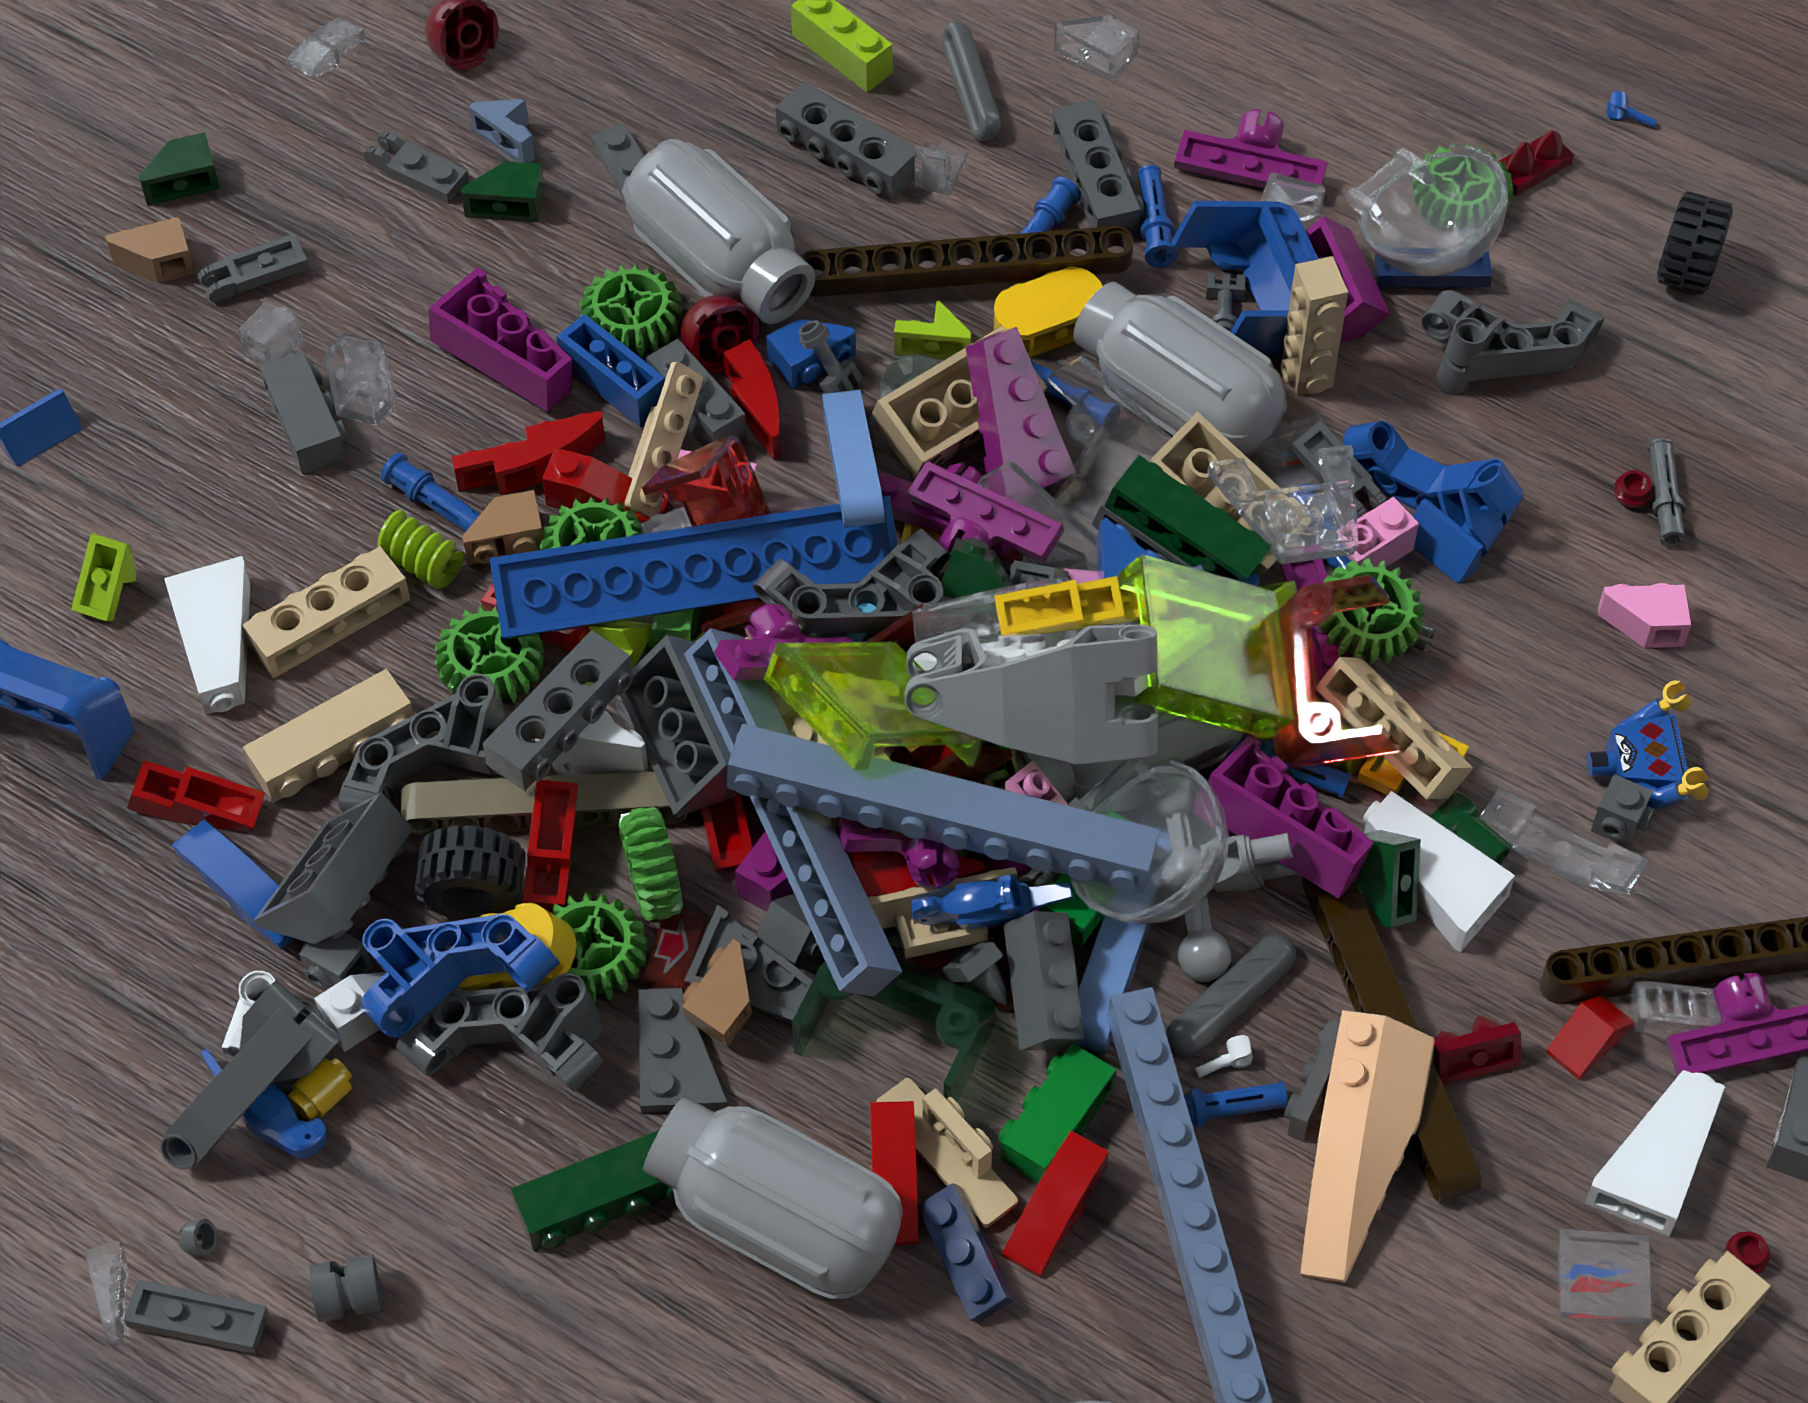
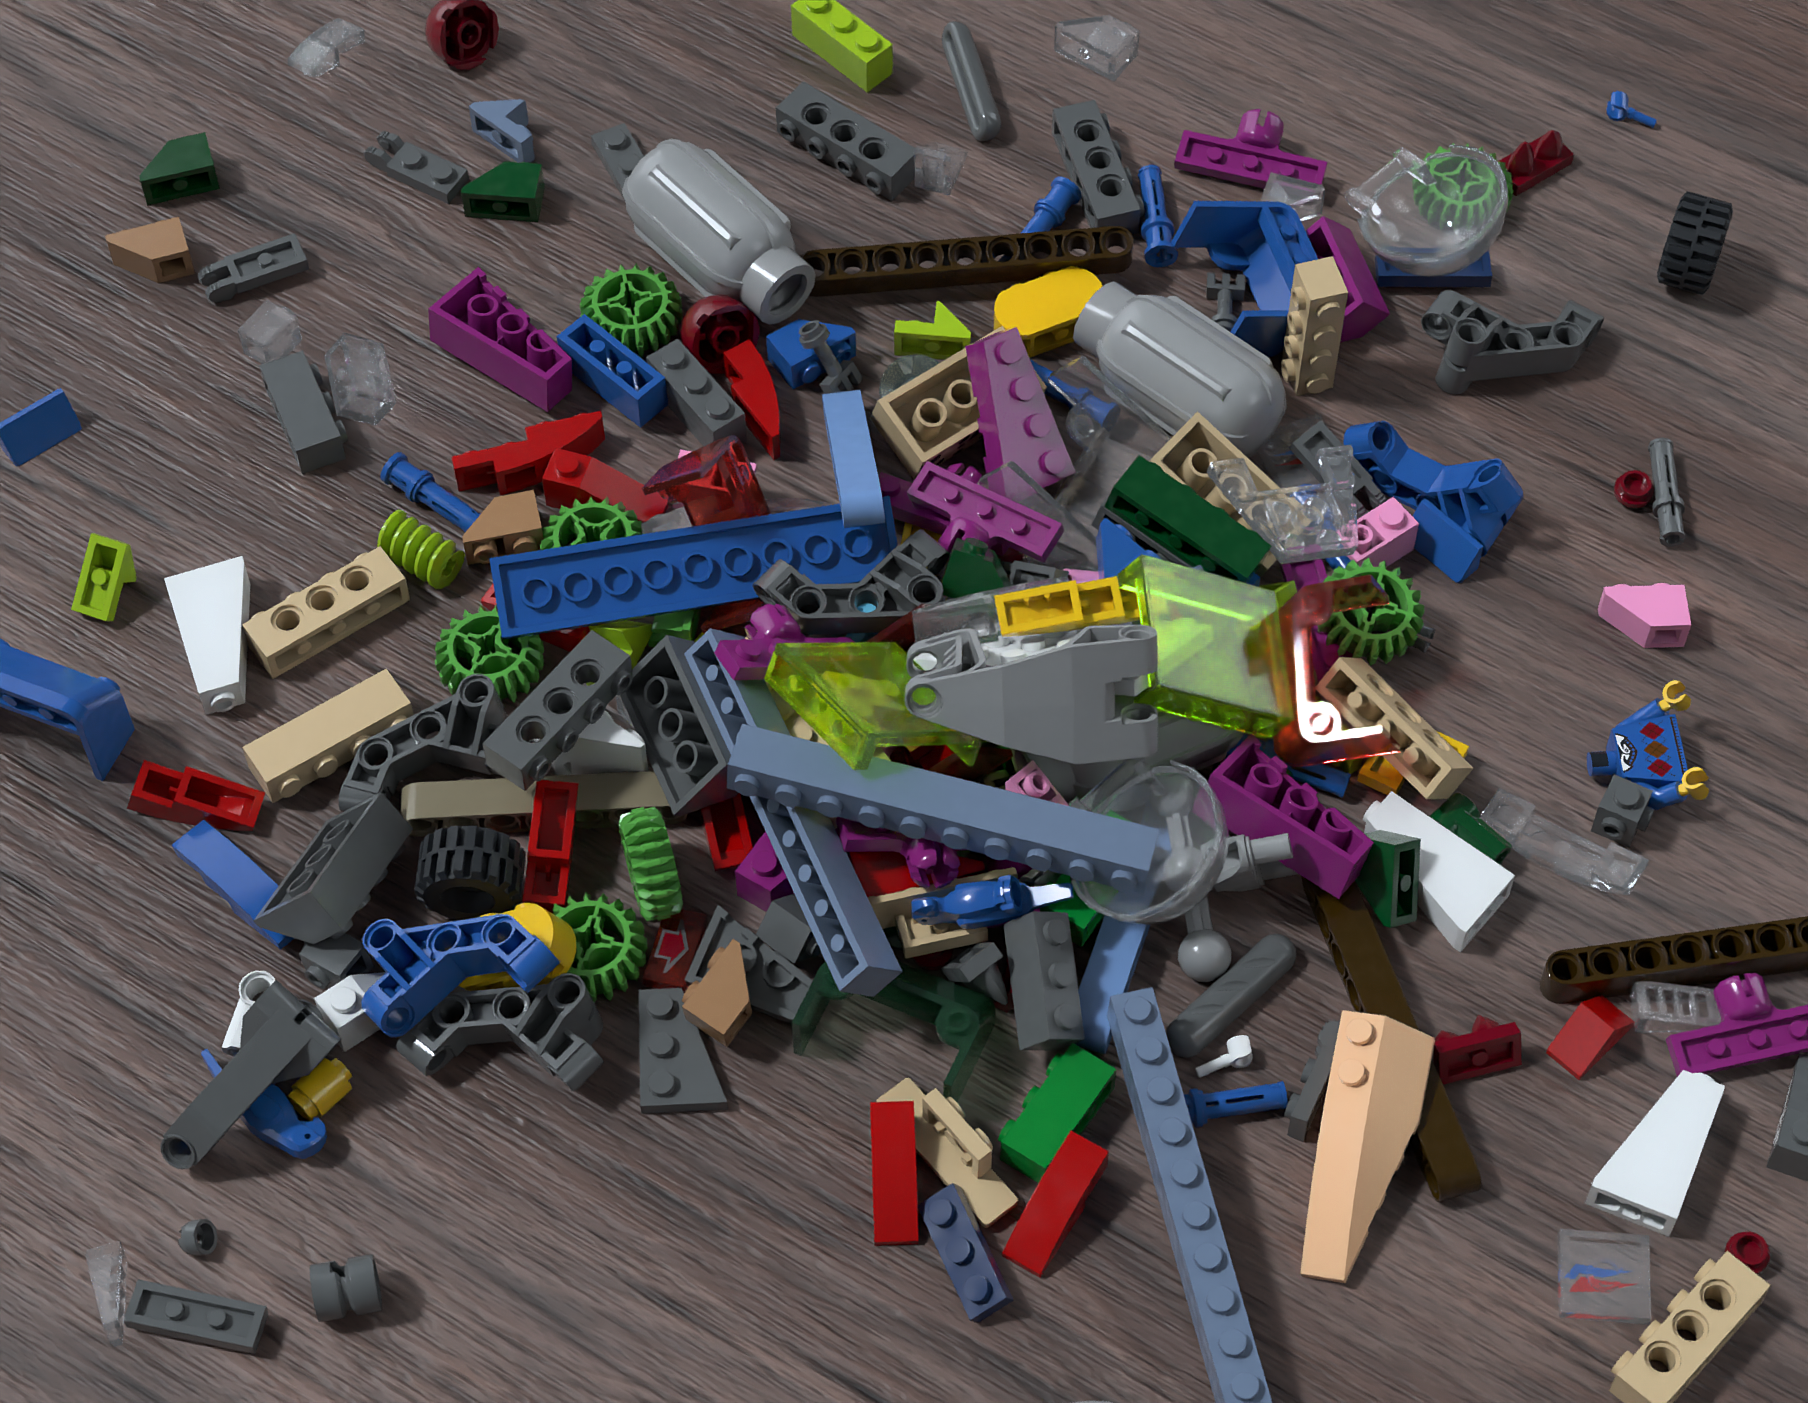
(588, 1194): dark green brick -> none
(663, 435): tan bracket -> none
(777, 1196): light grey piece -> none

